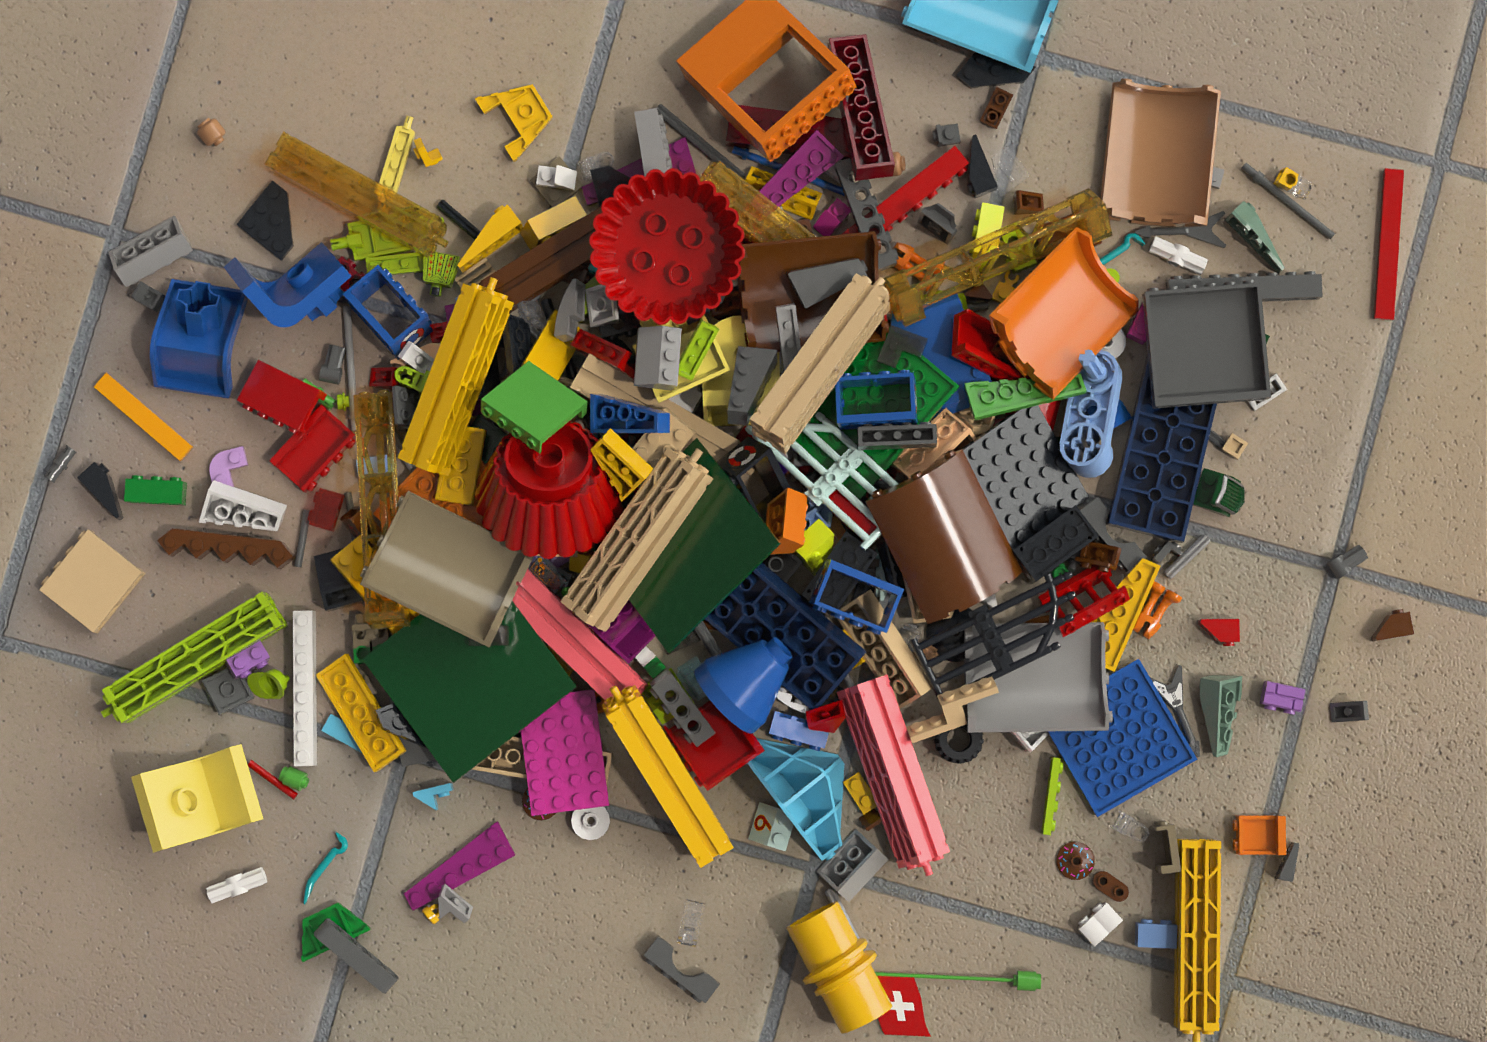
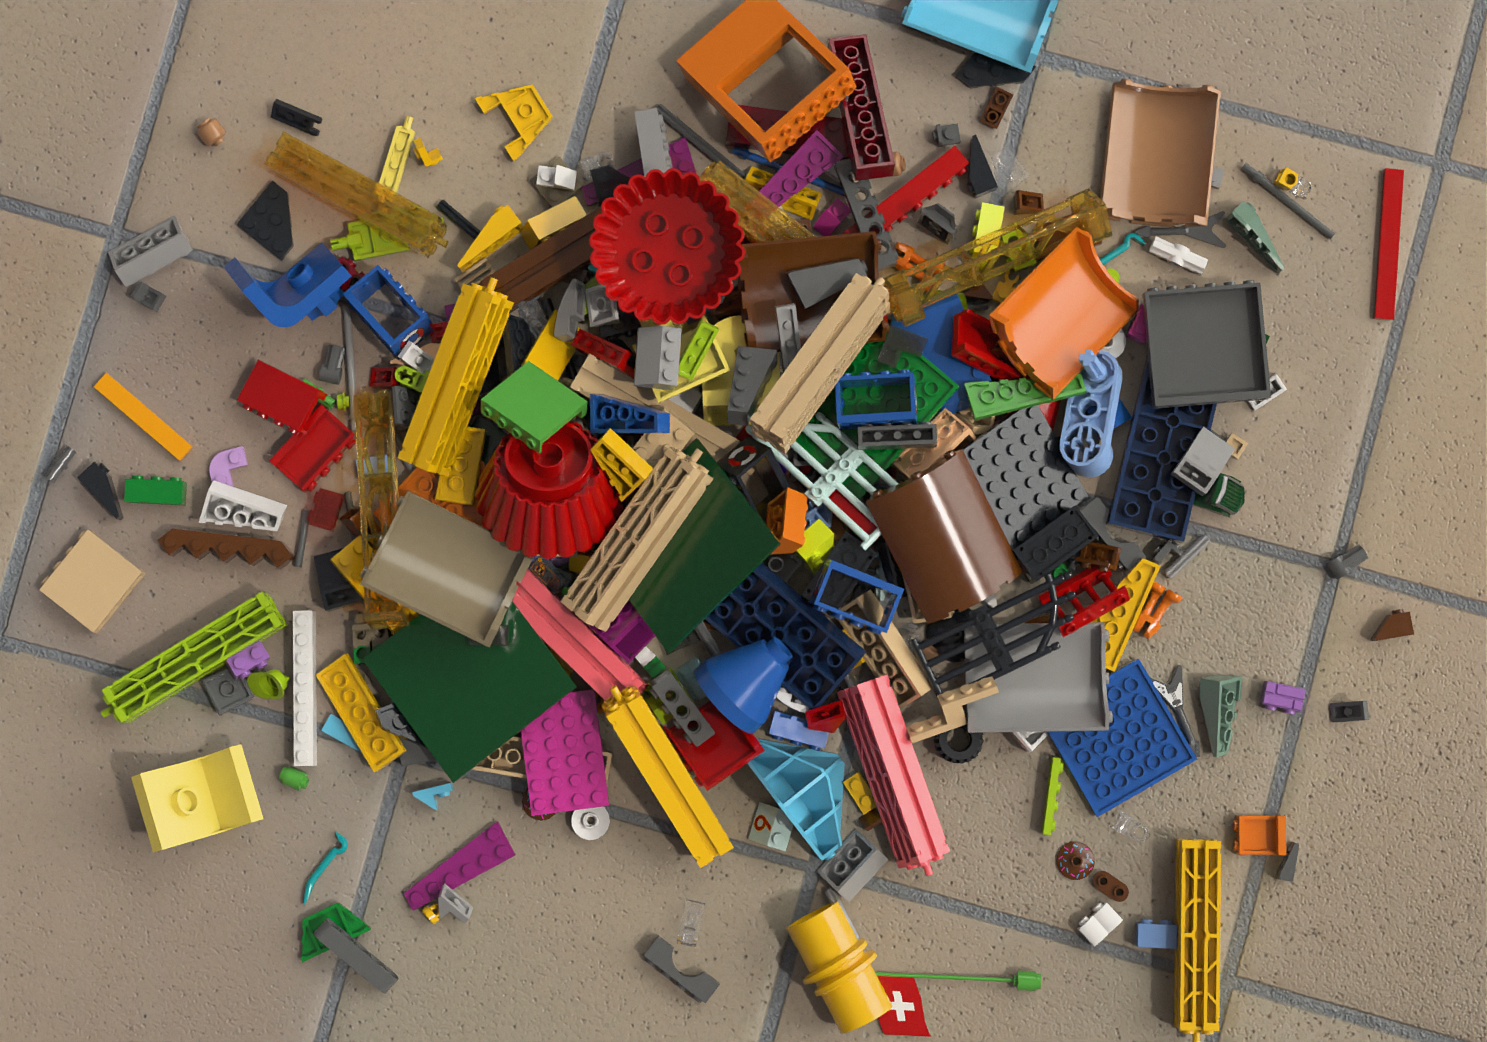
(196, 338): blue piece -> none
(236, 885): white piece -> none
(272, 779): red bar -> none
(295, 117): none -> black hinge
(398, 263): lime plate -> none
(440, 271): lime torso -> none
(1170, 847): dark tan panel -> none
(1203, 461): none -> light grey slope
(1222, 630): red slope -> none
(1273, 287): dark grey brick -> none

